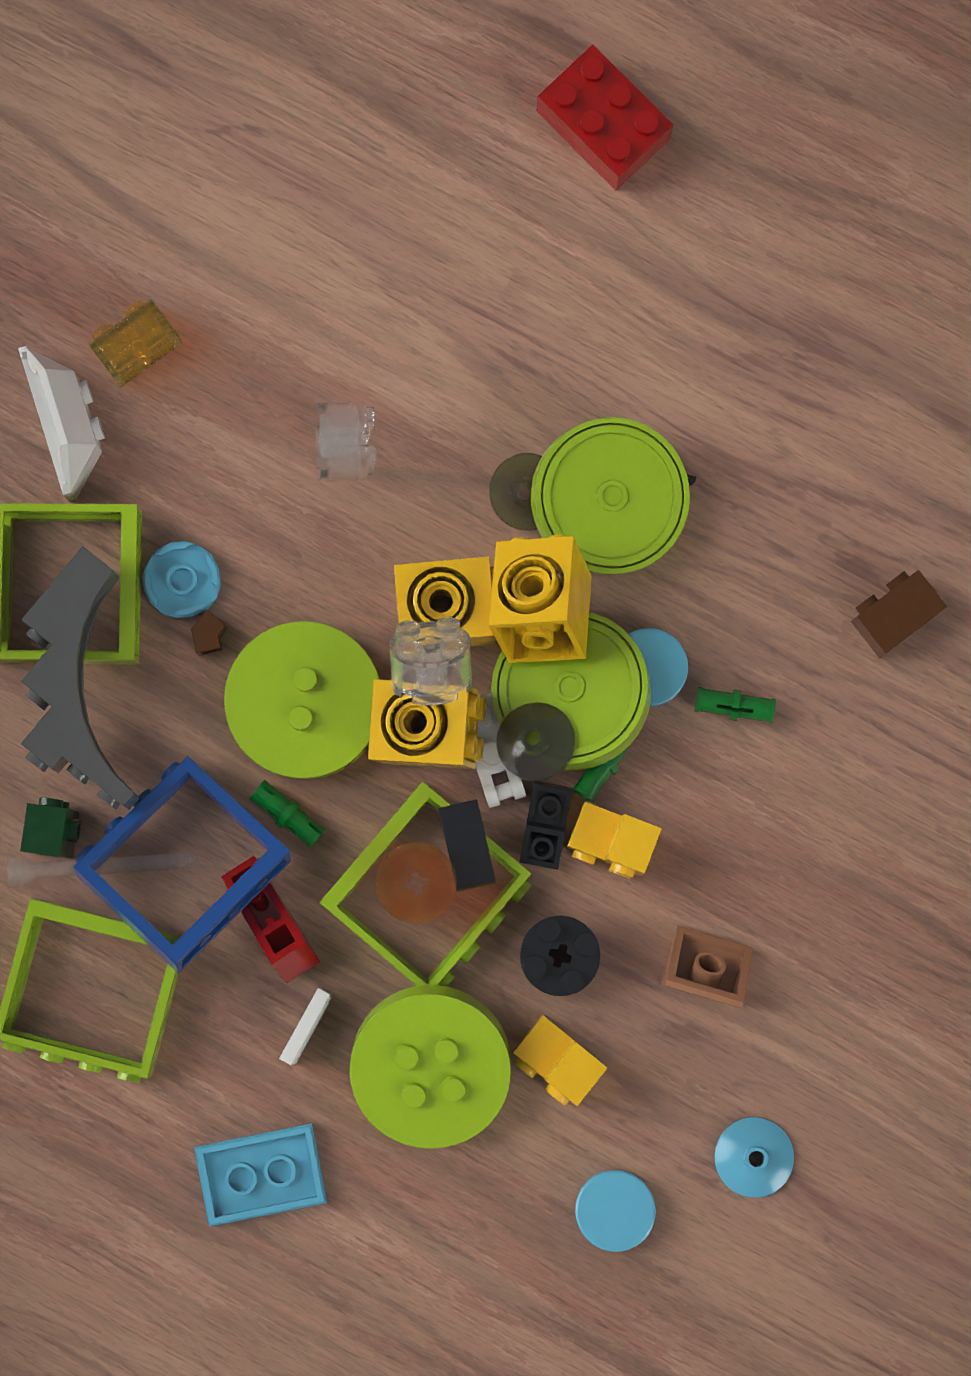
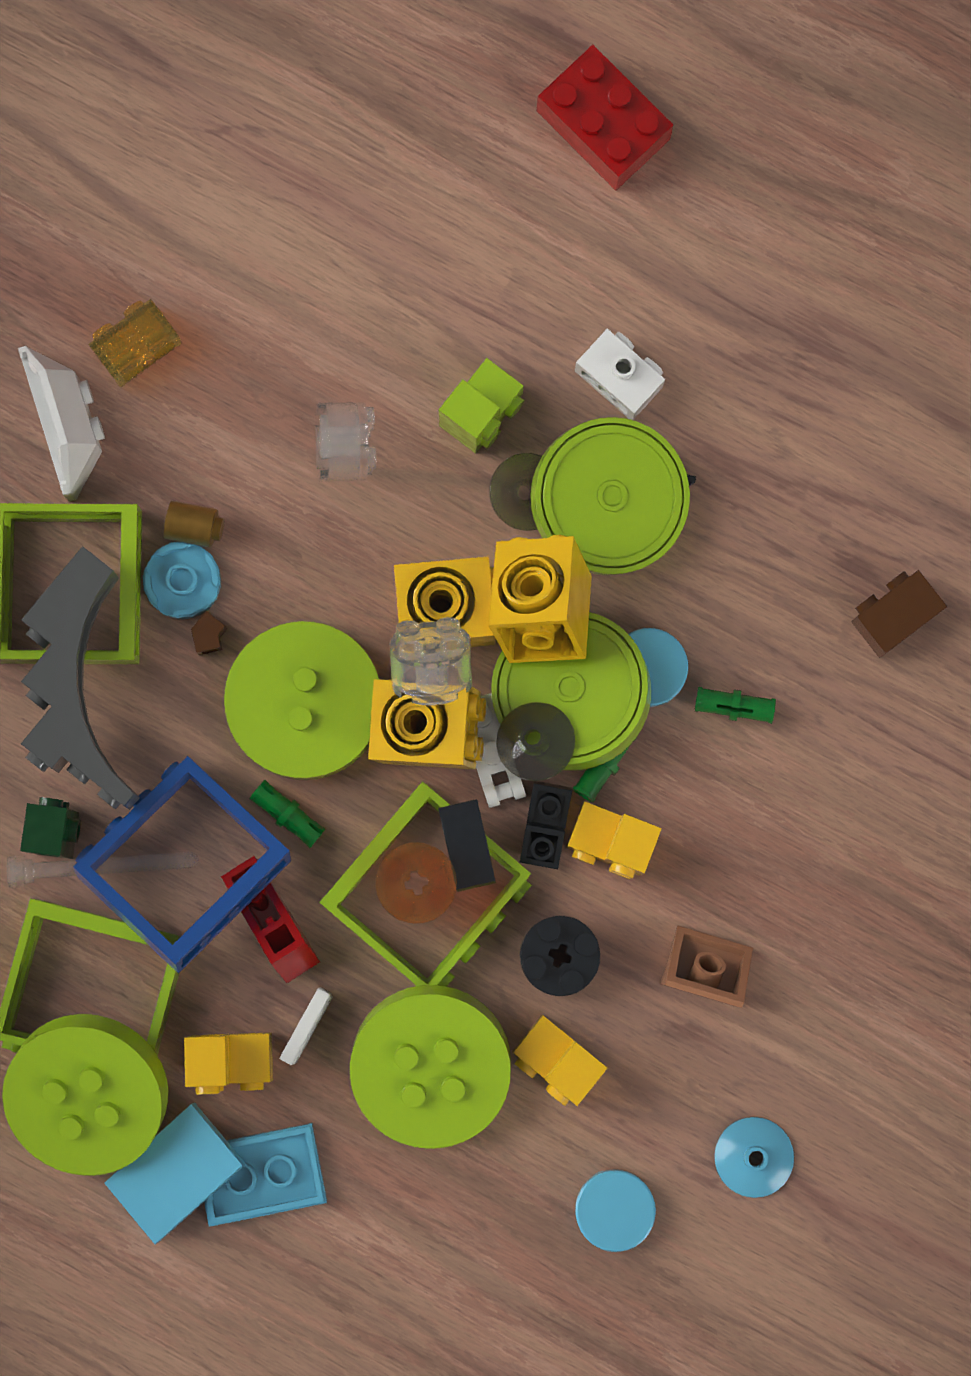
(85, 1094): none -> lime brick
(175, 1173): none -> medium azure tile
(193, 524): none -> pearl gold brick
(228, 1059): none -> yellow brick
(479, 406): none -> lime brick
(620, 373): none -> white brick

